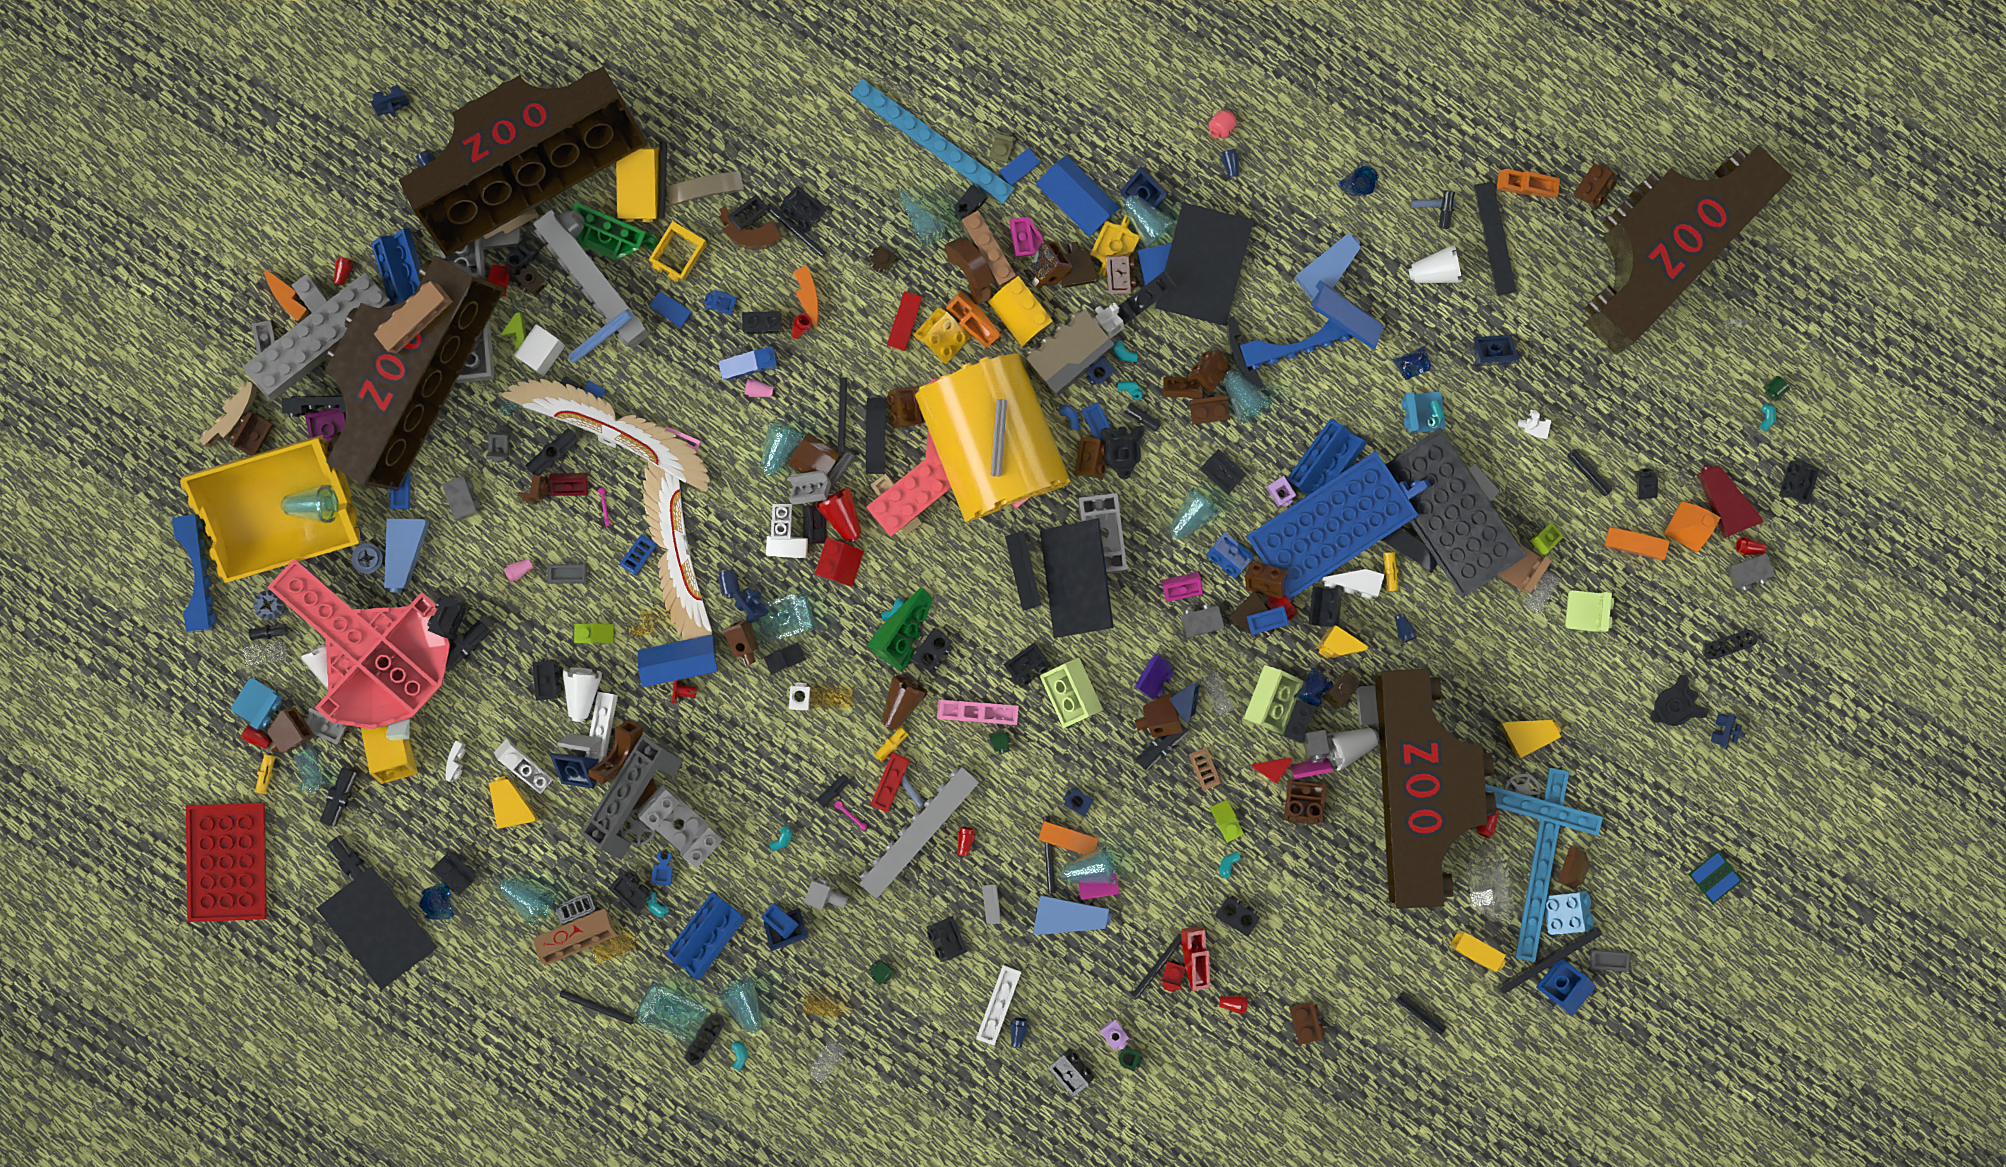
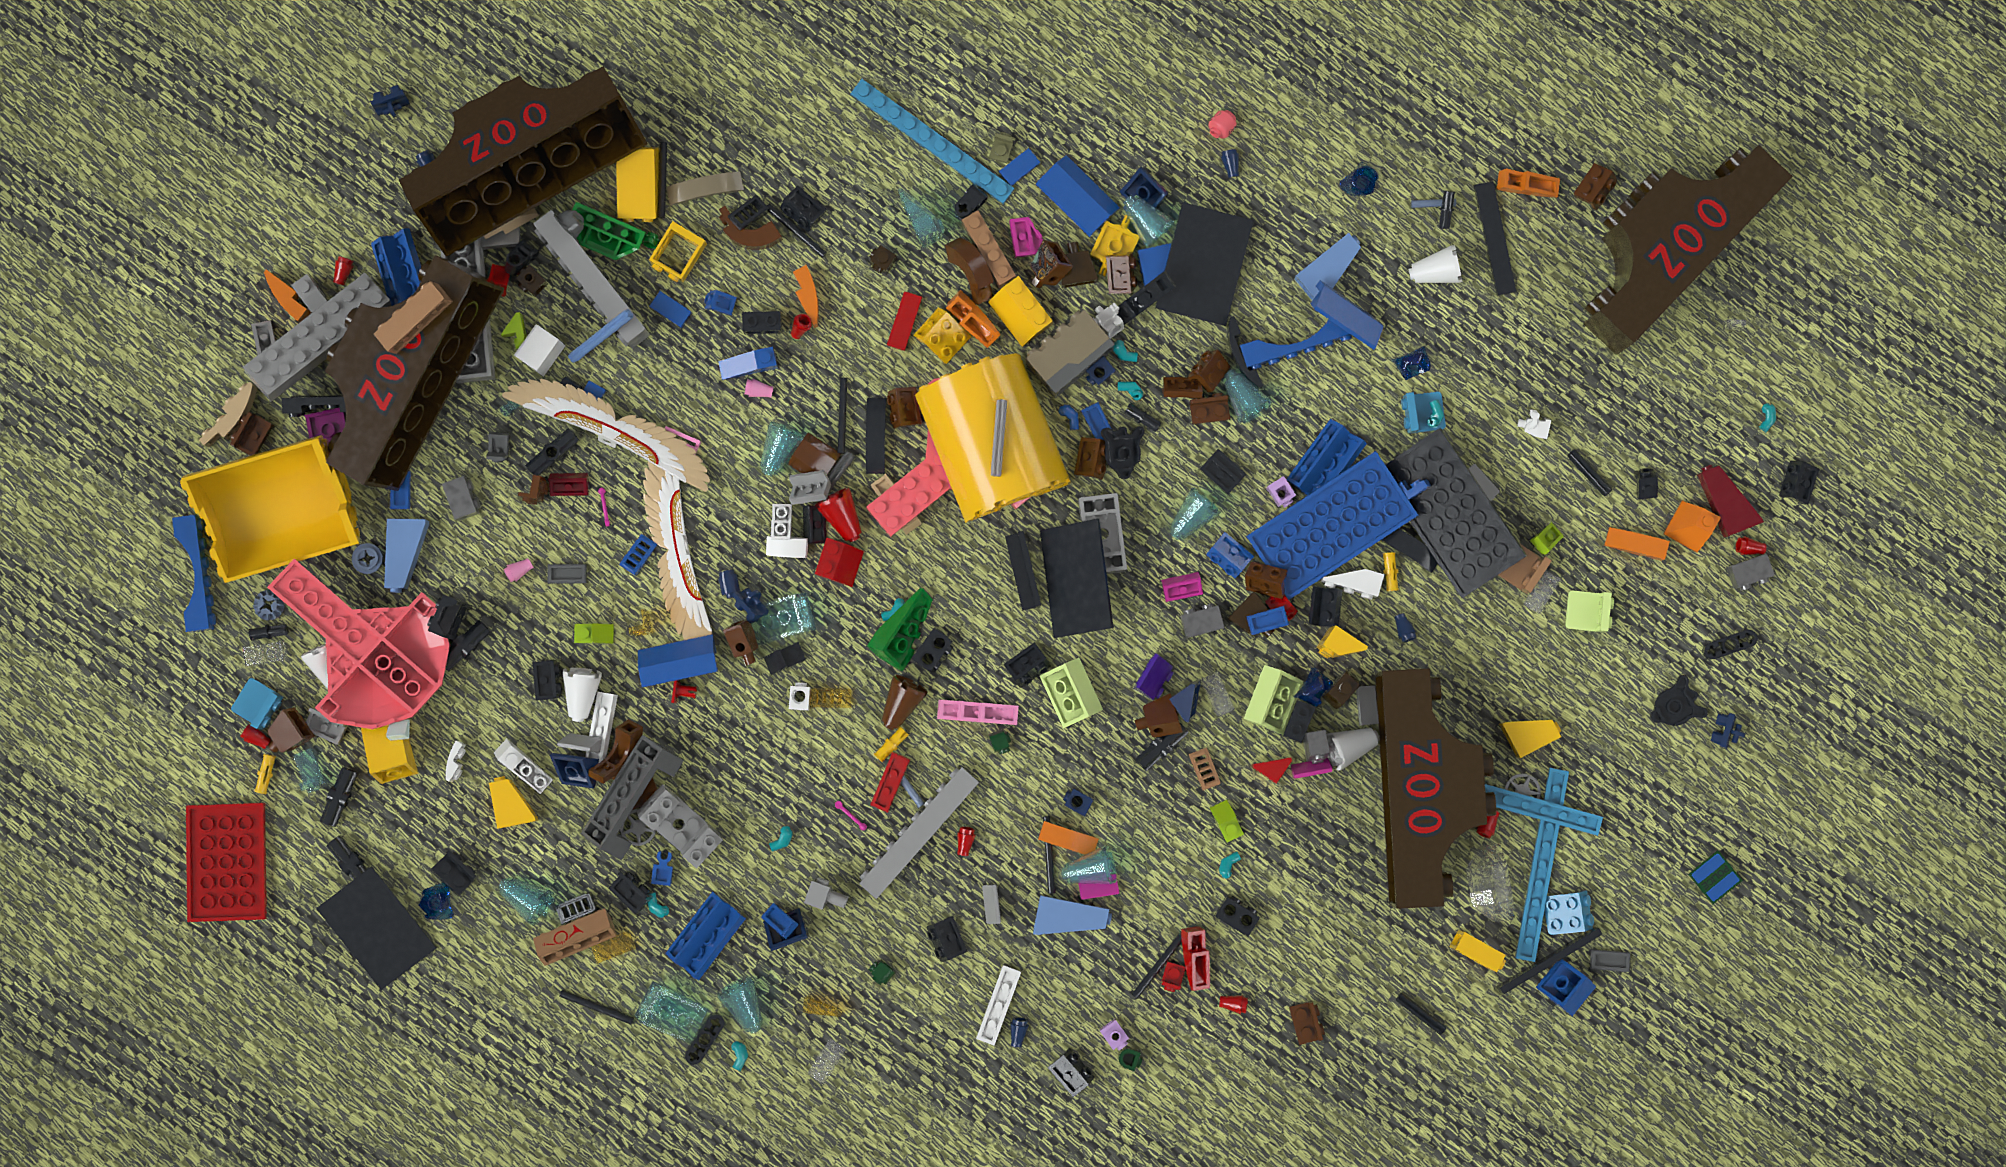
(312, 504): clear light blue cone -> none
(833, 790): black axle -> none
(1304, 802): reddish brown slope -> none
(1495, 350): dark blue slope -> none
(1574, 868): reddish brown slope -> none
(1776, 388): dark green plate -> none

